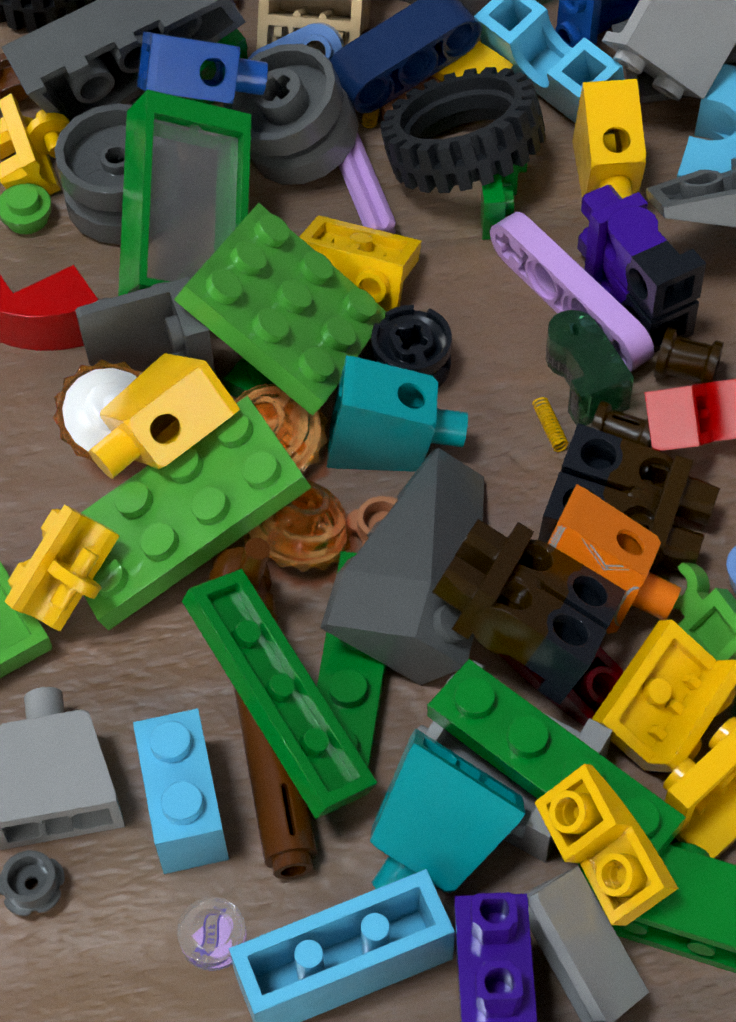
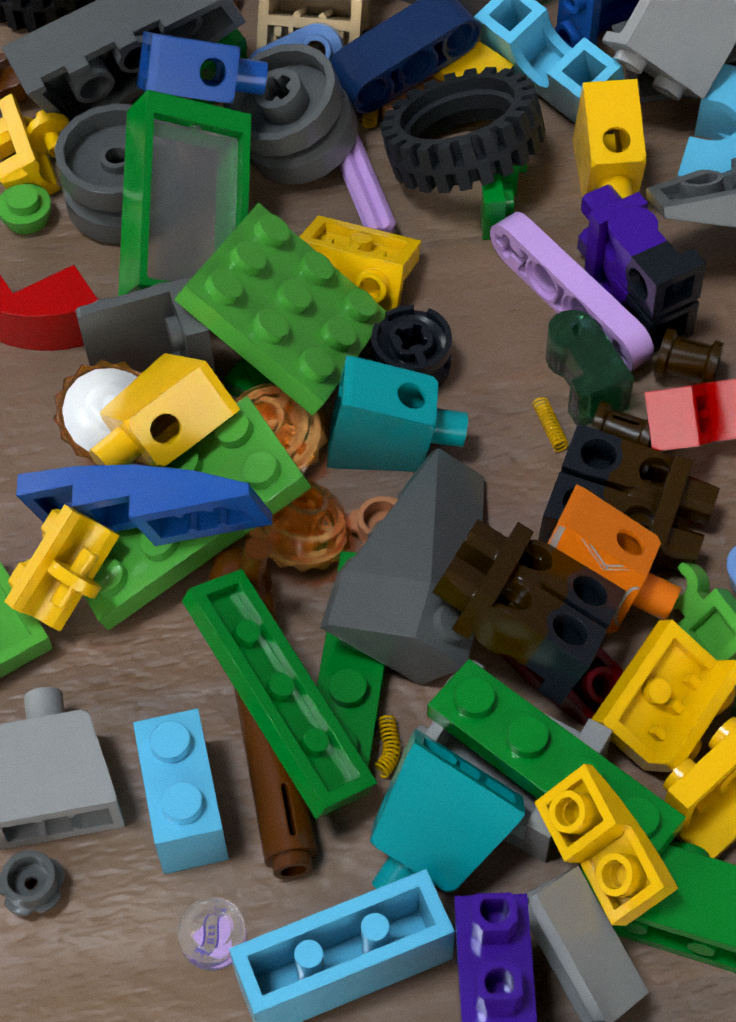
(160, 501): none -> blue slope
(387, 747): none -> yellow leg

